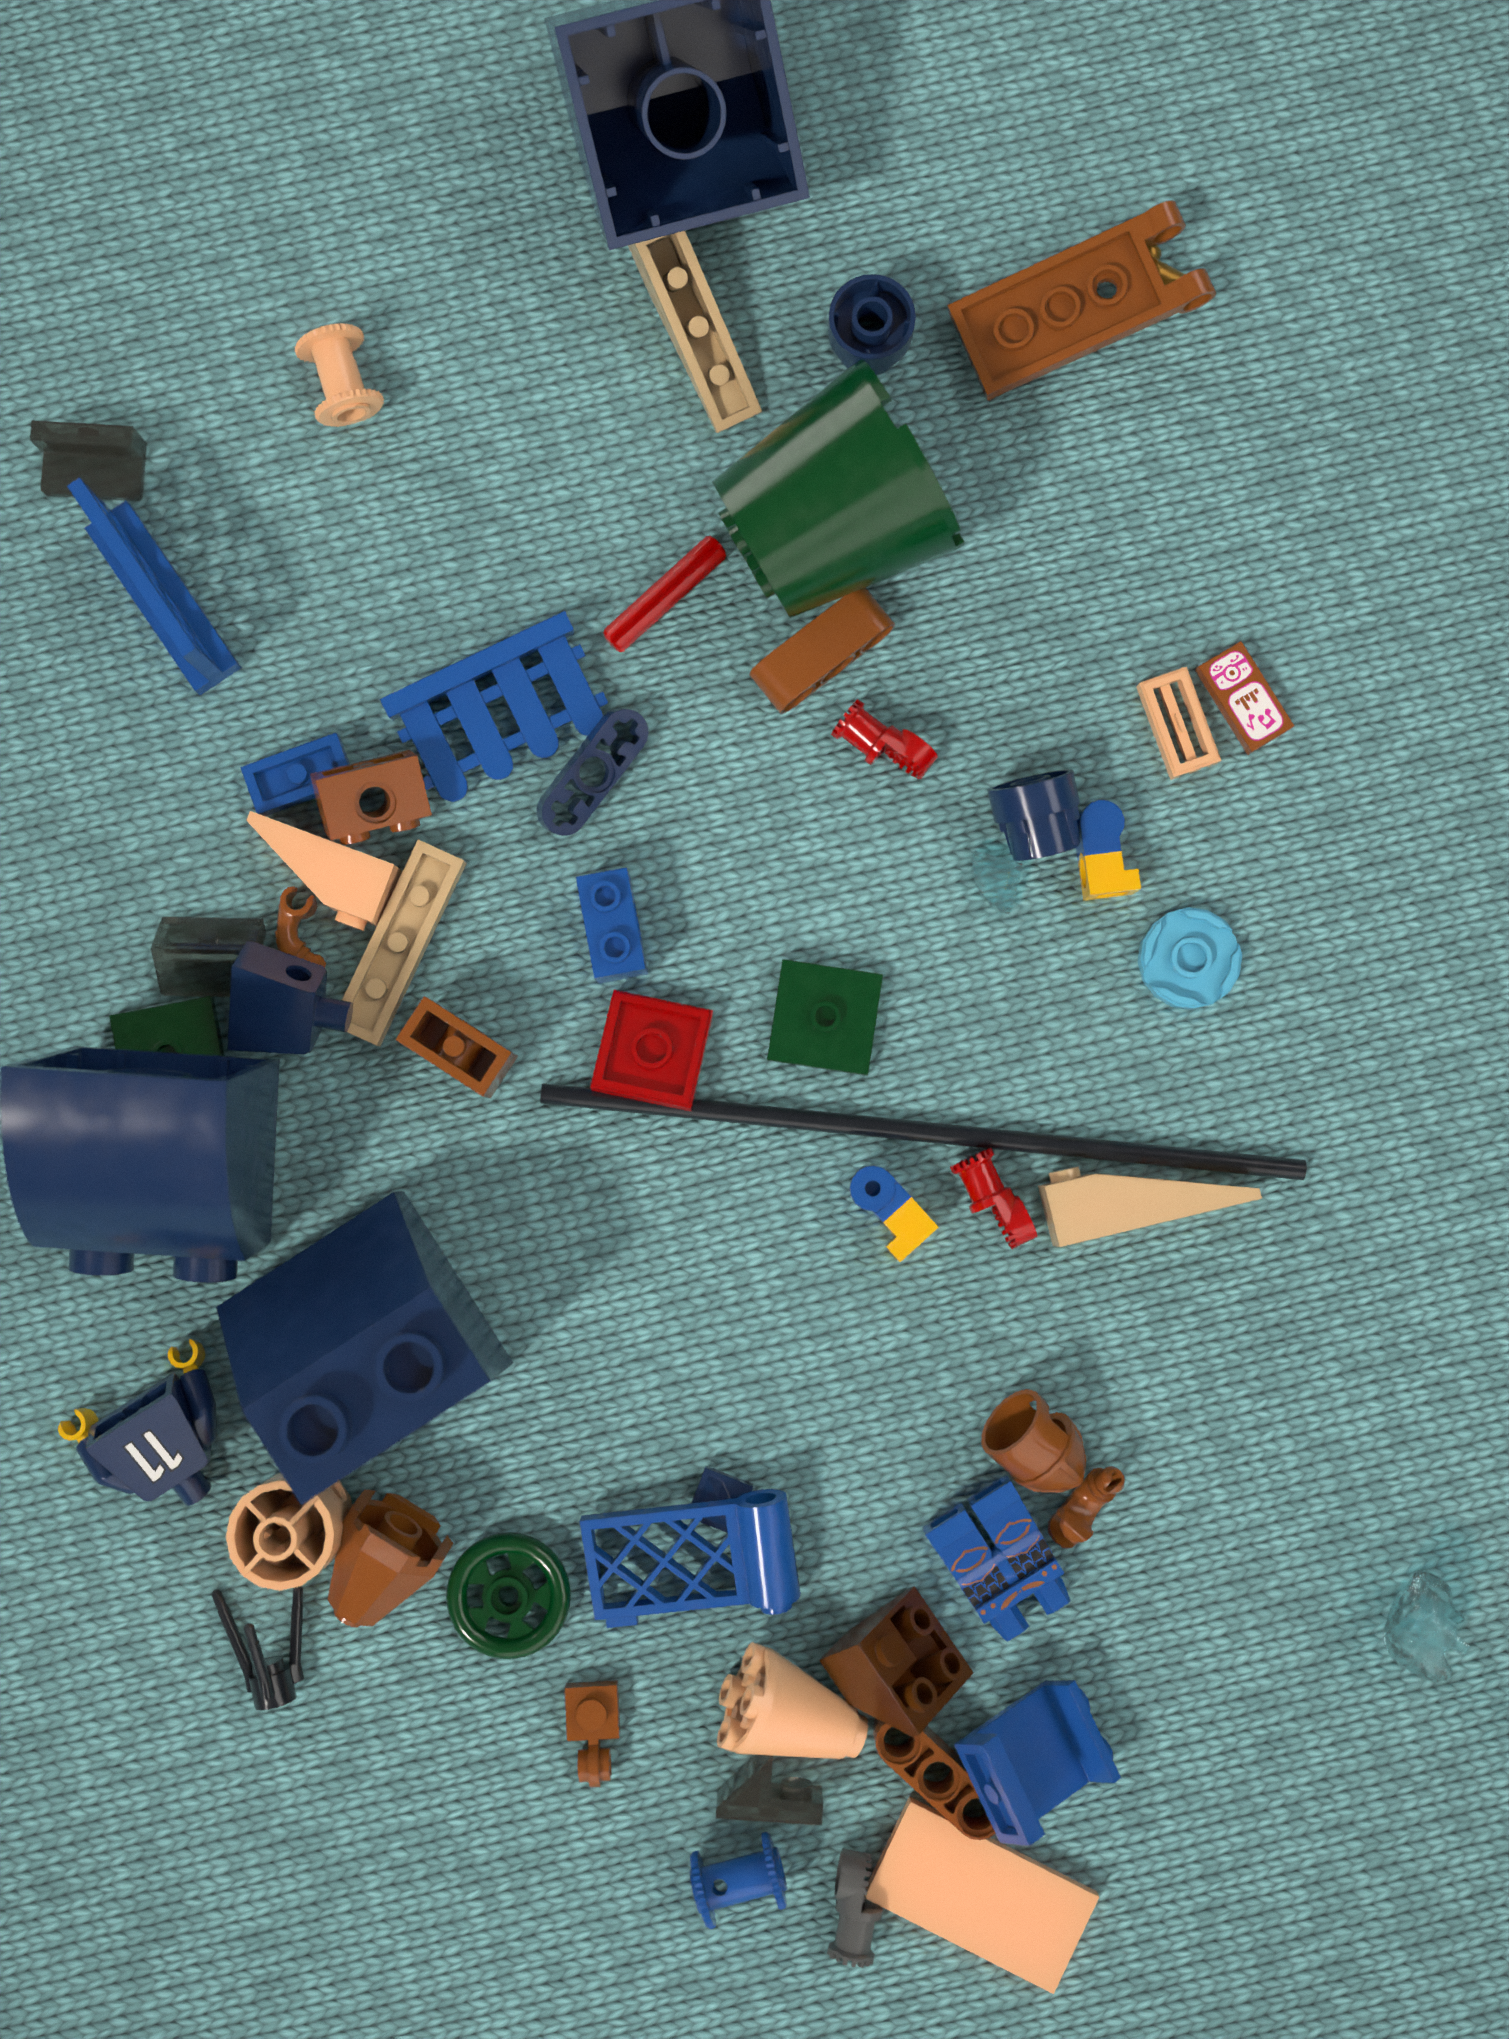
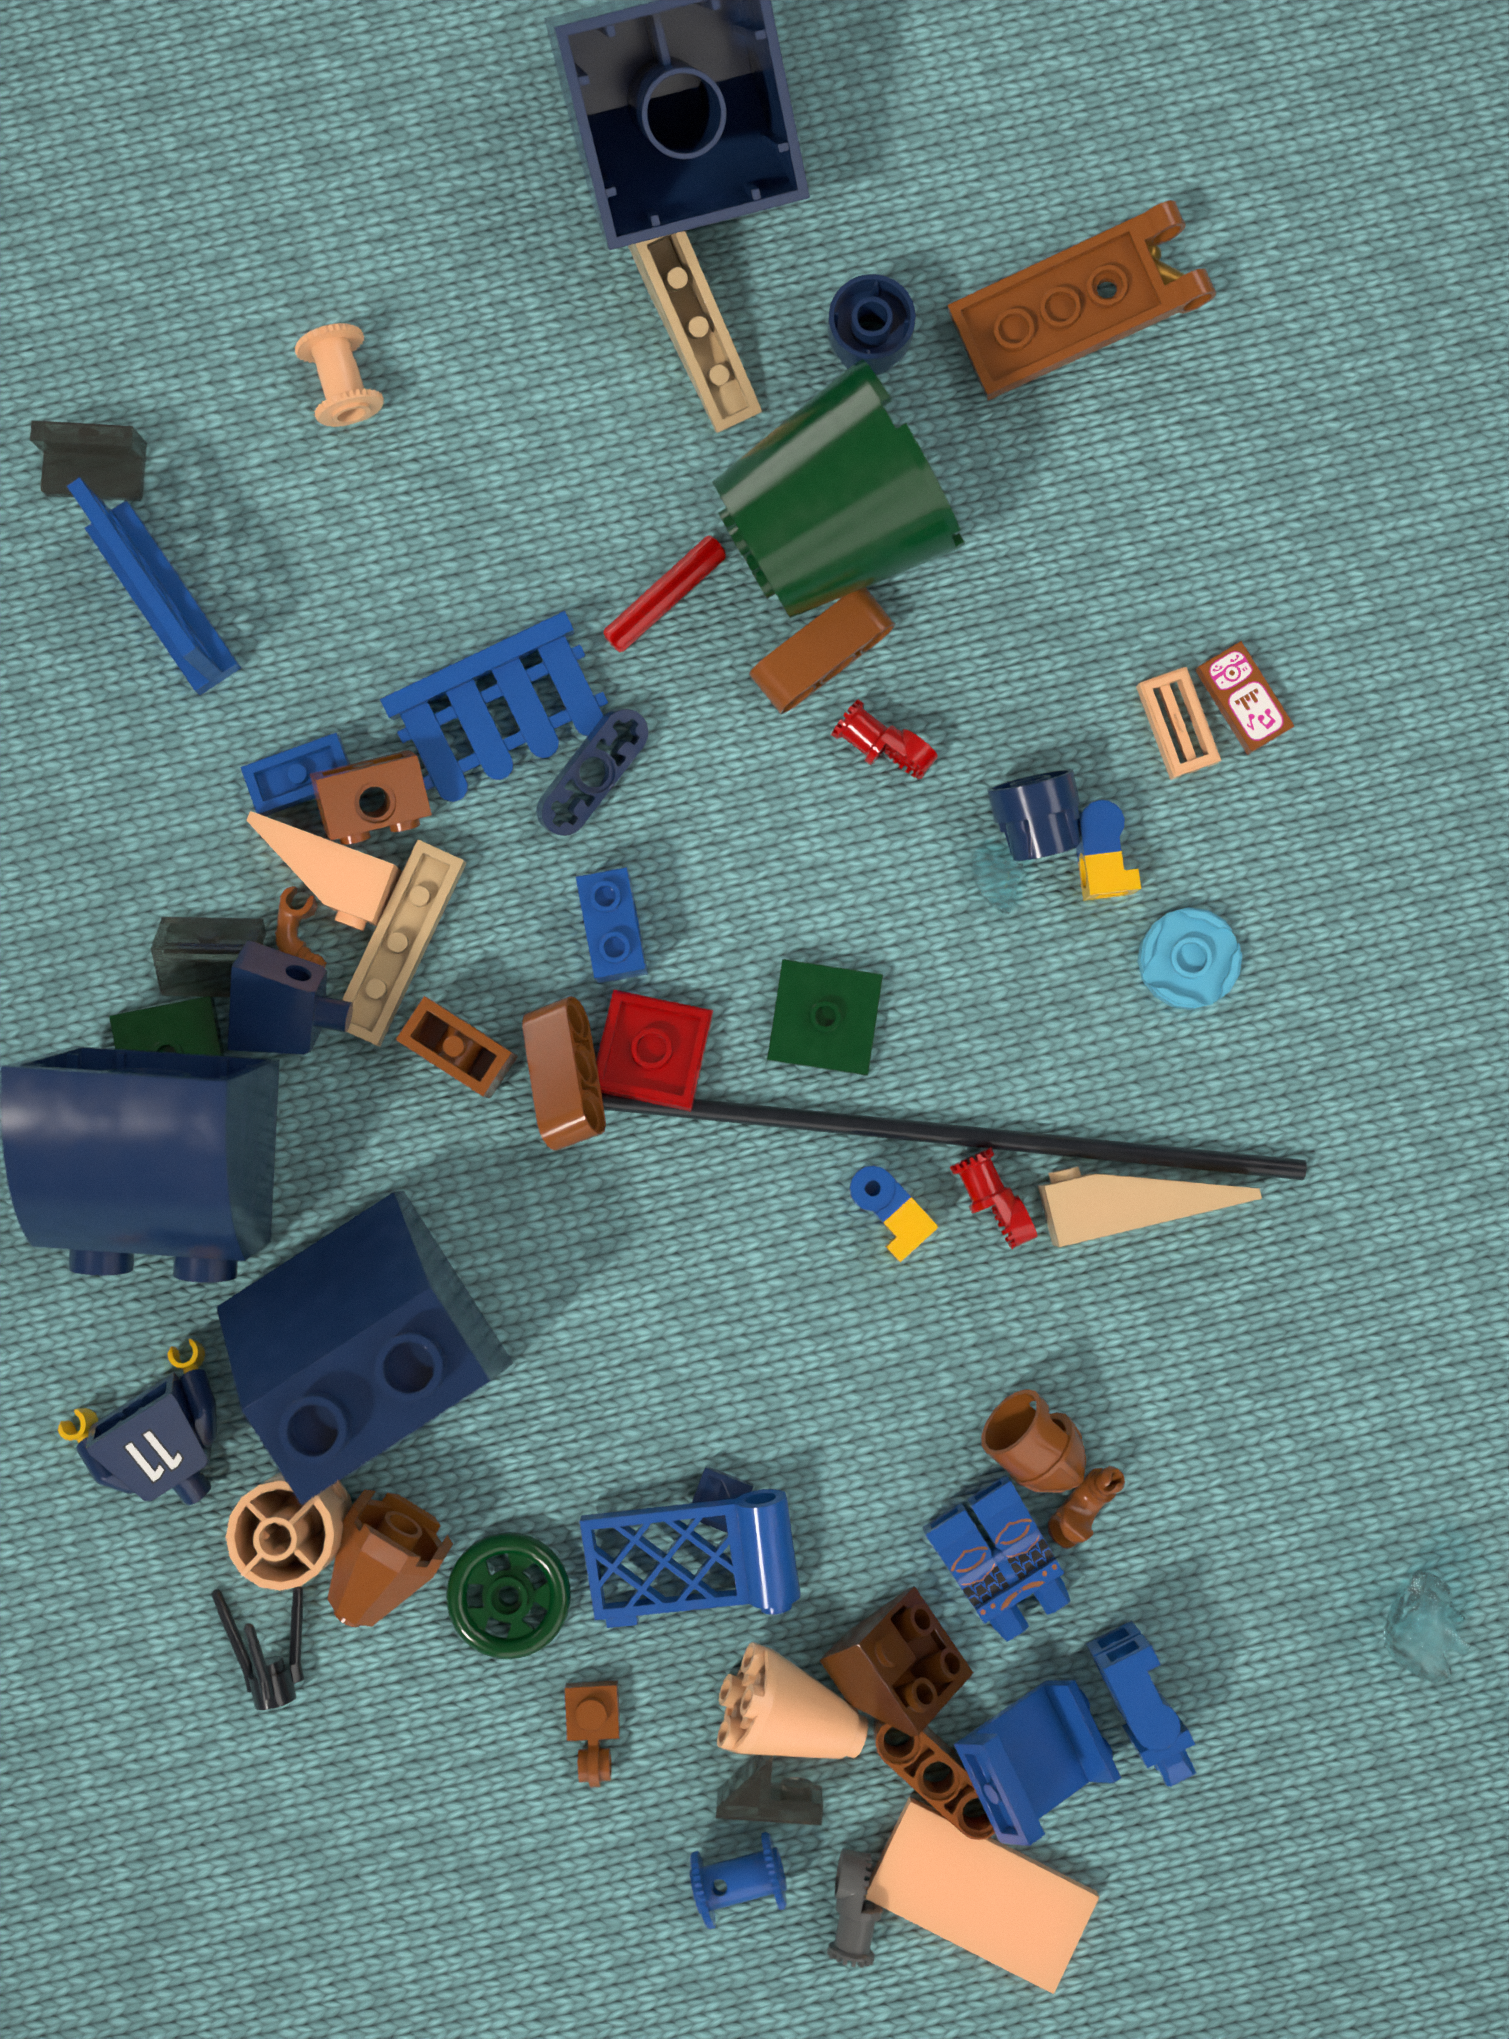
(563, 1073): none -> dark orange beam
(1151, 1723): none -> blue hips

